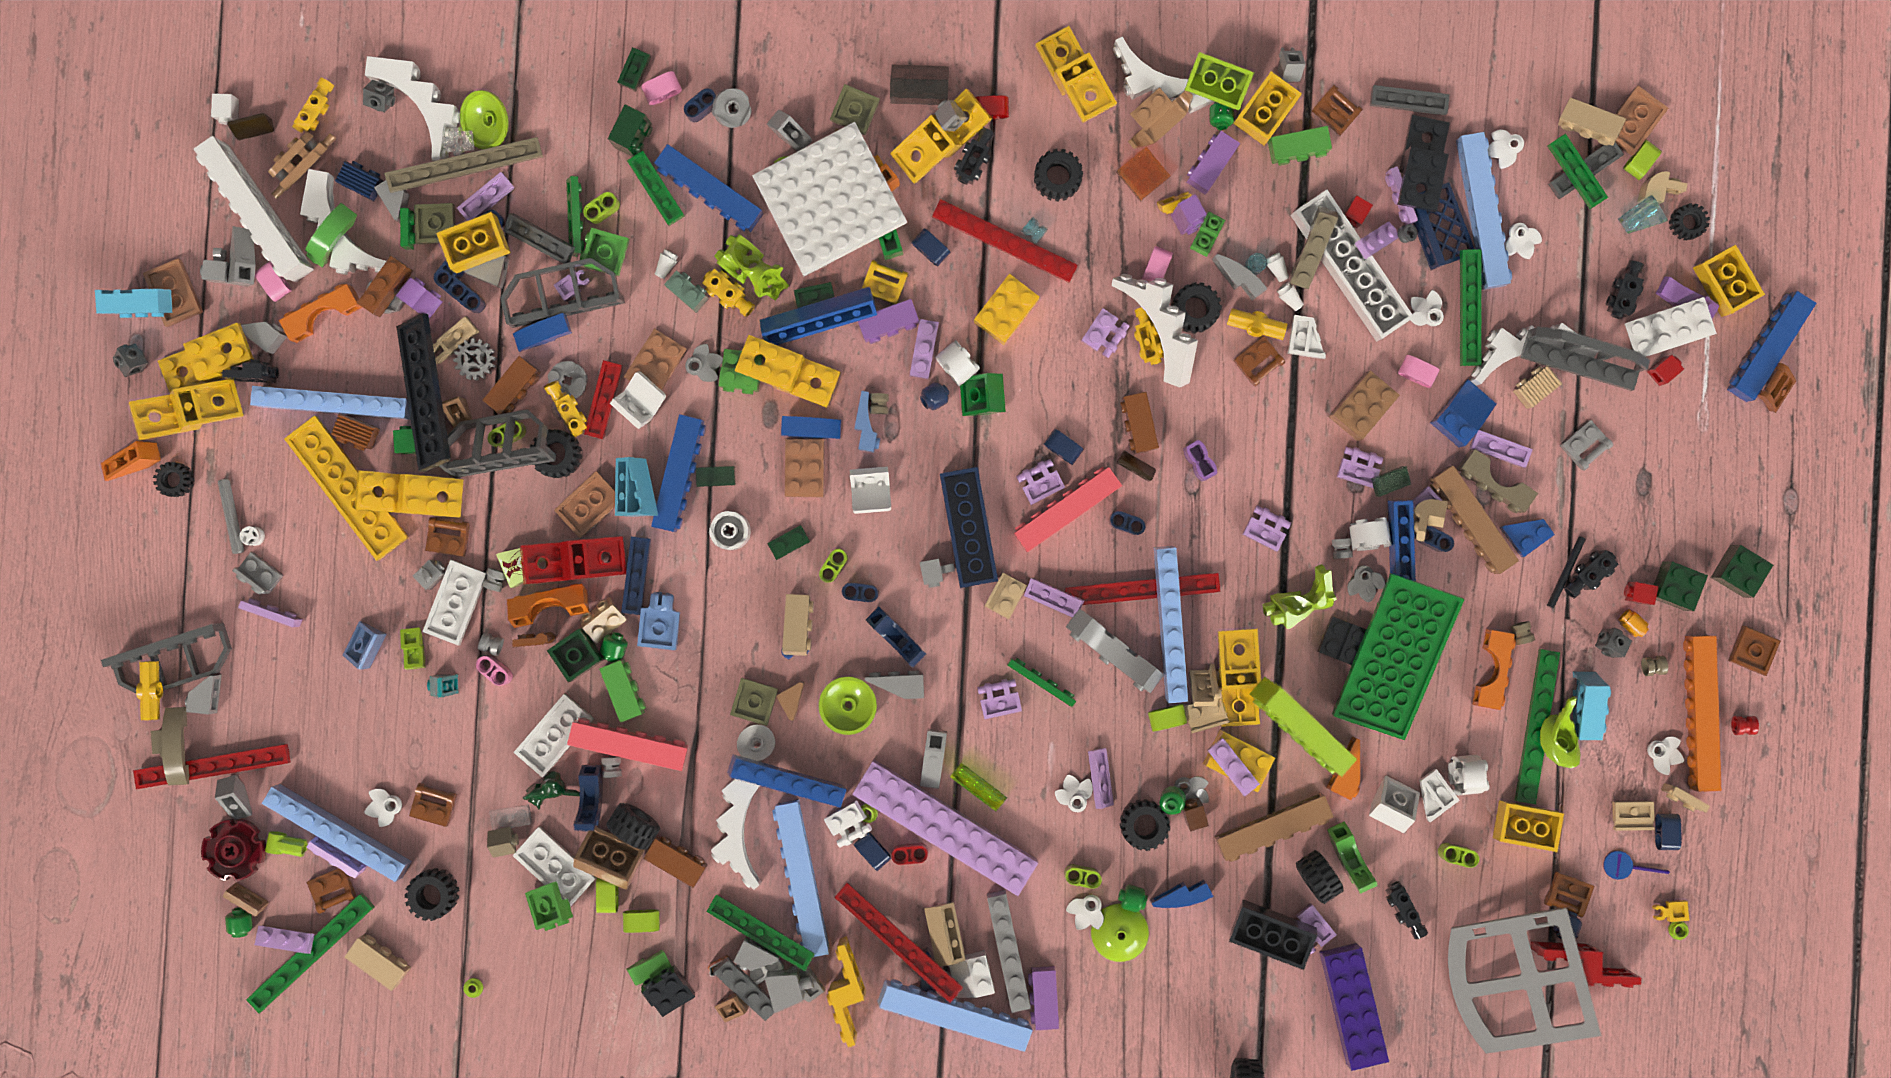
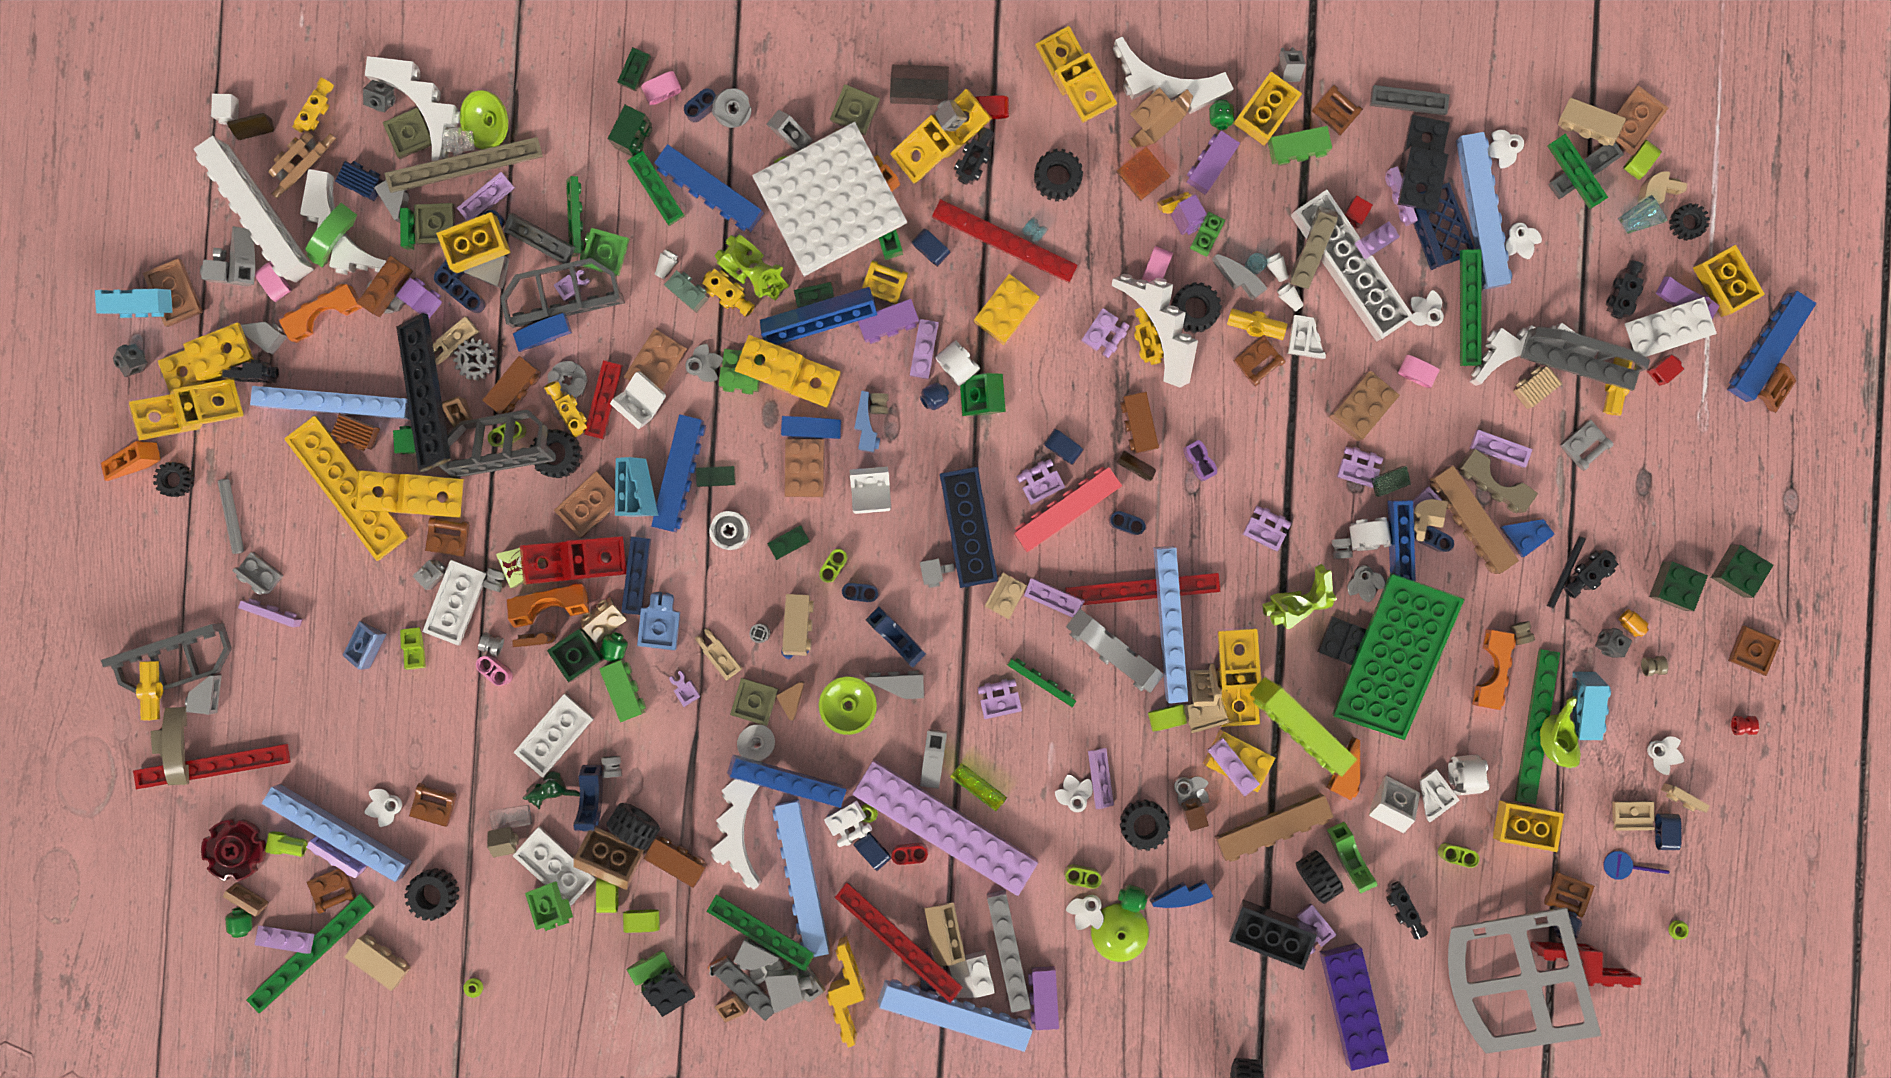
(233, 797): light grey slope -> none
(248, 538): white wheel -> none
(408, 133): none -> olive plate
(443, 685): teal slope -> none
(603, 211): lime beam -> none
(627, 744): coral brick -> none
(686, 691): none -> lavender plate
(719, 655): none -> tan hinge
(762, 634): none -> light grey wheel
(1172, 800): green head -> none
(1219, 81): lime slope -> none
(1402, 233): dark grey bush -> none
(1464, 414): blue slope -> none
(1615, 395): none -> yellow piece
(1641, 593): red brick -> none
(1674, 911): yellow plate -> none
(1703, 713): orange brick -> none

